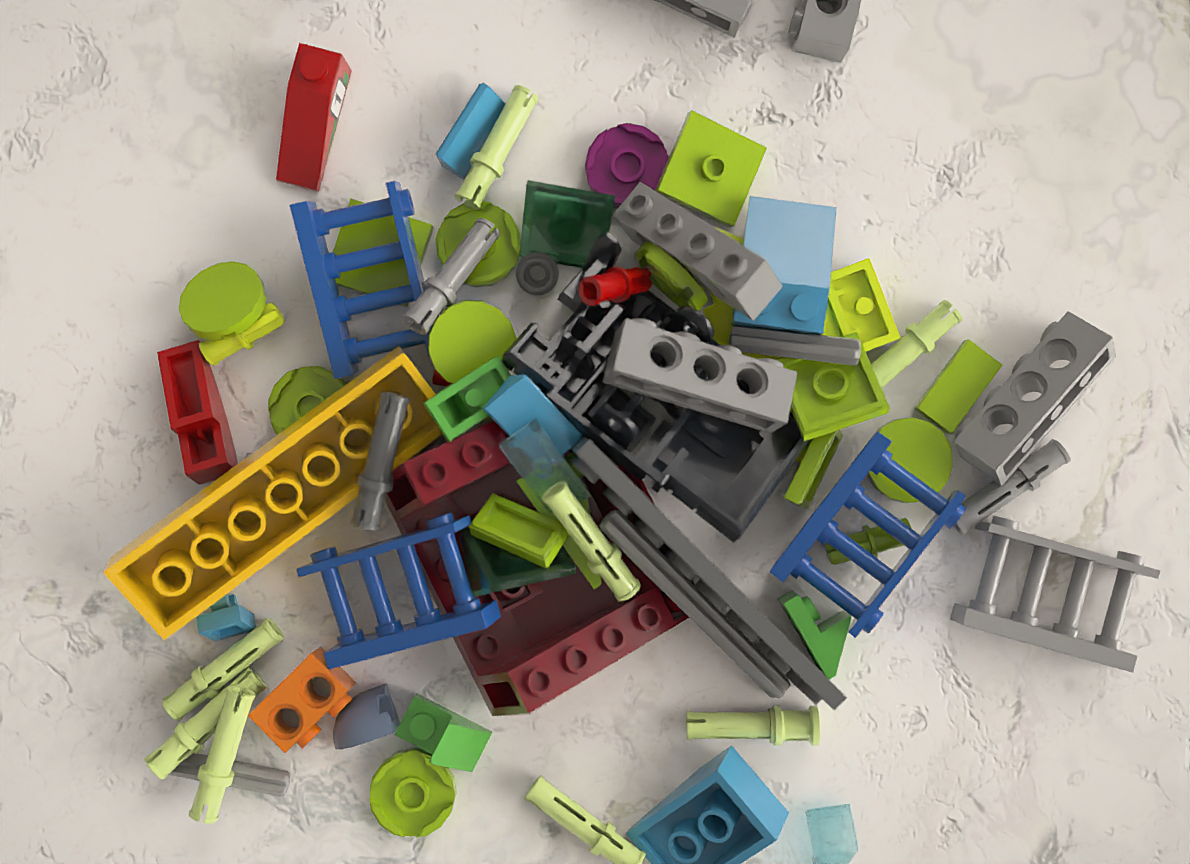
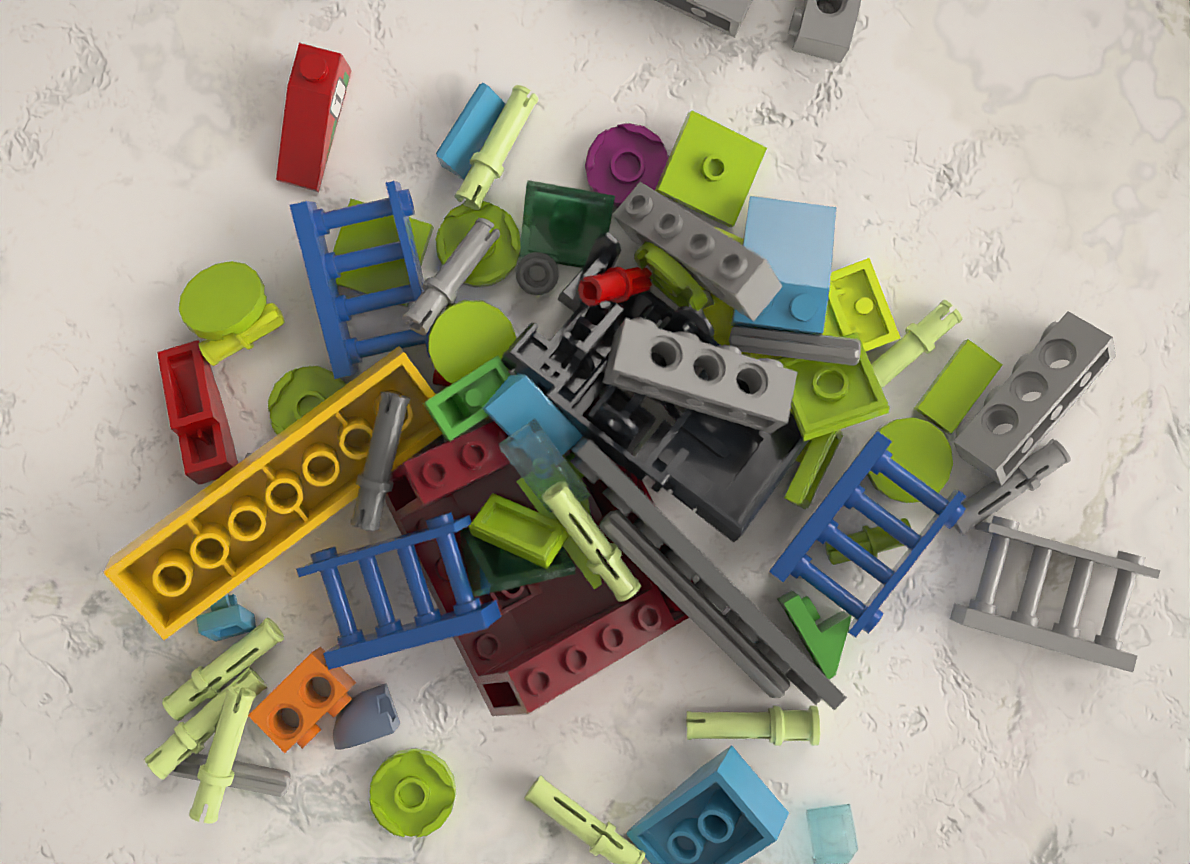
(445, 734): bright green slope -> none

